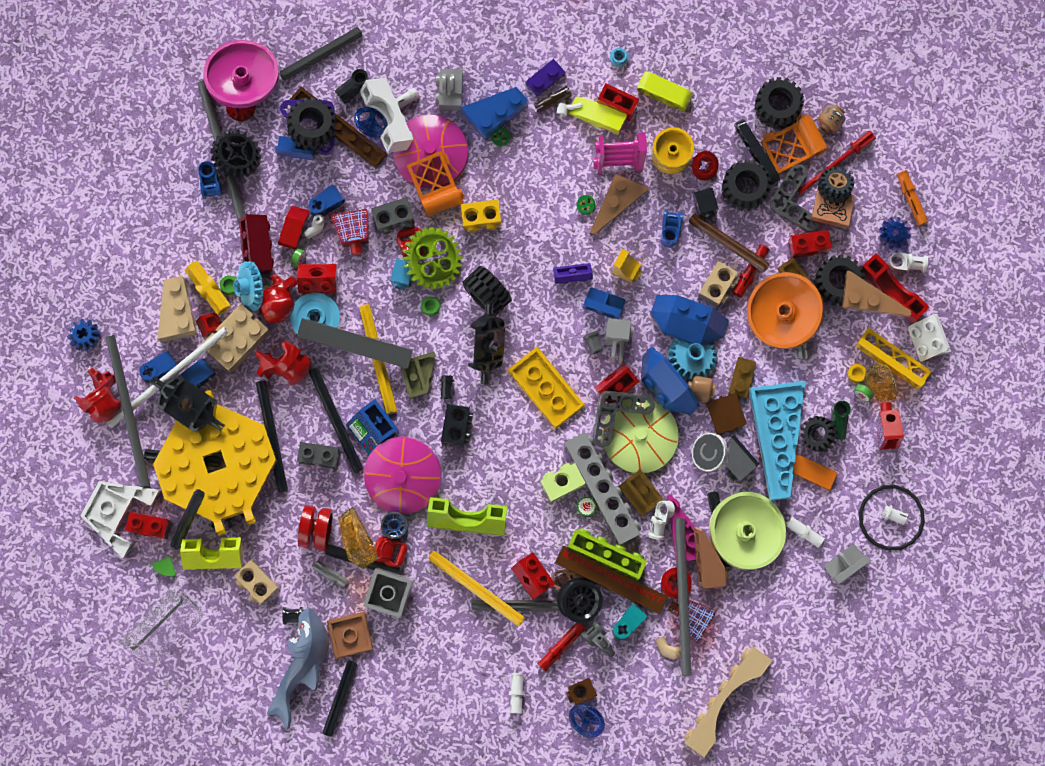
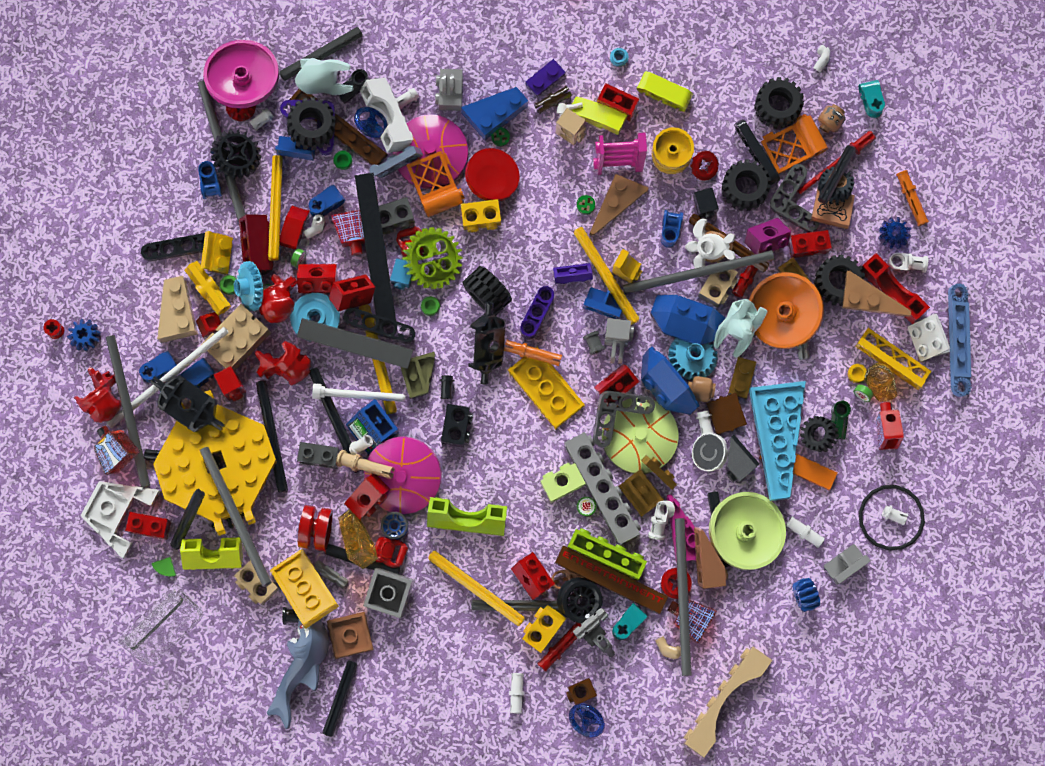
(49, 324): none -> red bush
(114, 450): none -> torso
(177, 244): none -> black beam
(216, 252): none -> yellow plate
(230, 384): none -> red brick
(235, 517): none -> dark grey piece
(261, 119): none -> white pin
(275, 208): none -> yellow axle
(304, 588): none -> yellow tile
(320, 392): none -> white piece
(321, 77): none -> light aqua piece
(342, 160): none -> green tile
(352, 292): none -> red brick
(357, 463): none -> tan pin
(359, 446): none -> white pin
(359, 502): none -> red brick
(375, 245): none -> black tile
(379, 323): none -> black beam
(396, 161): none -> sand blue plate
(492, 174): none -> red piece
(530, 319): none -> dark purple beam
(532, 352): none -> orange pin
(546, 630): none -> yellow brick
(571, 127): none -> tan brick
(591, 623): none -> light grey axle
(606, 275): none -> yellow axle
(654, 465): none -> pearl gold plate
(698, 272): none -> dark grey piece
(704, 422): none -> white pin
(711, 245): none -> white animal
(741, 324): none -> light aqua piece
(767, 236): none -> magenta brick
(806, 594): none -> blue gear
(824, 59): none -> white arm
(836, 174): none -> black axle
(872, 95): none -> teal piece
(959, 340): none -> medium blue plate

